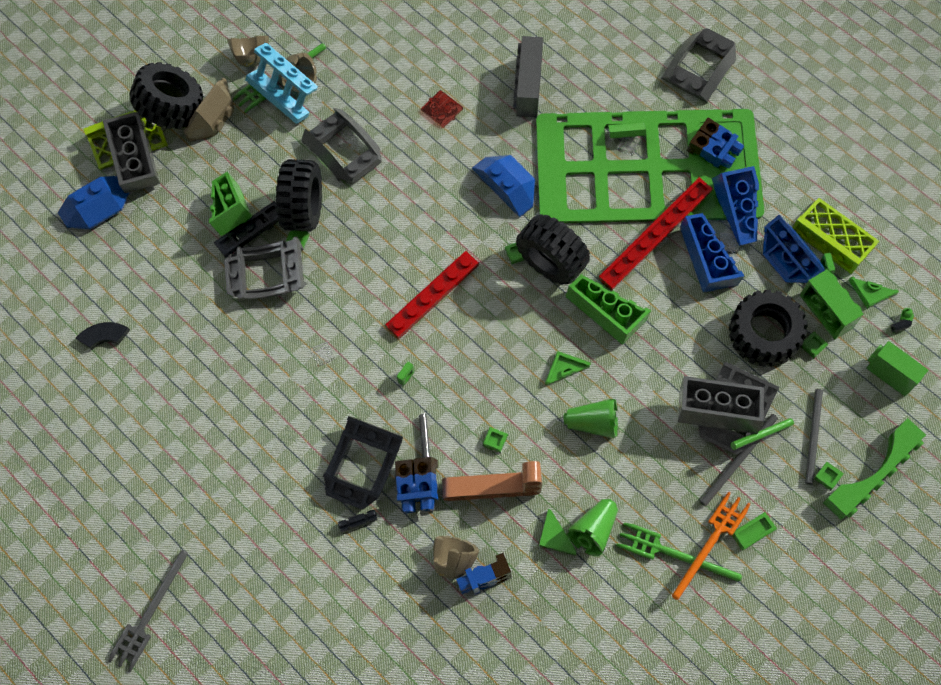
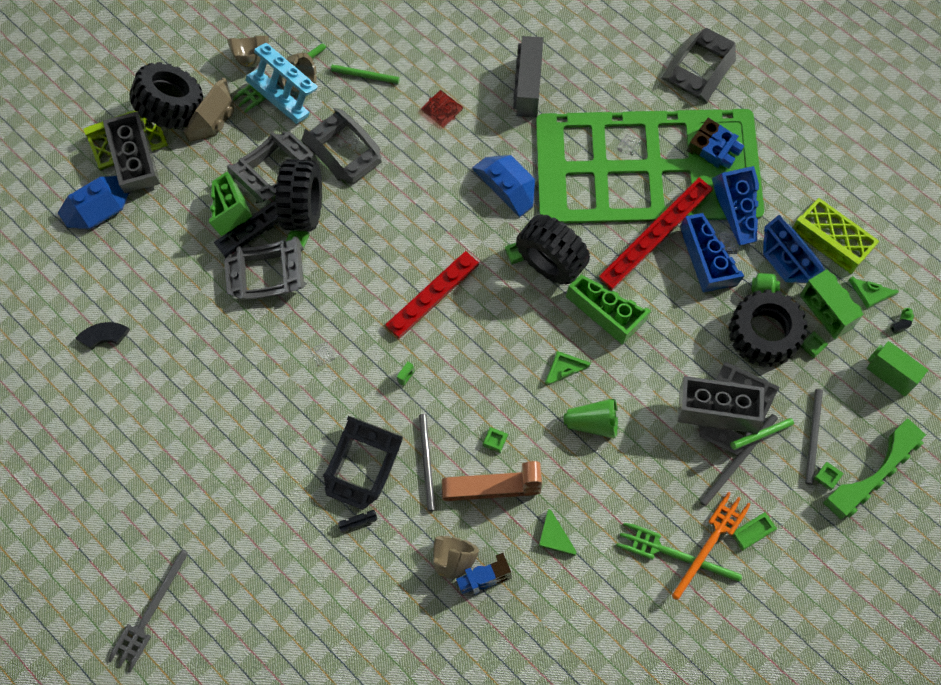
(244, 170): none -> dark grey wedge
(366, 74): none -> bright green bar
(416, 483): blue hips -> none
(594, 527): bright green cone -> none
(627, 130): bright green tile -> none
(765, 282): none -> bright green head
(827, 262): bright green tile -> none

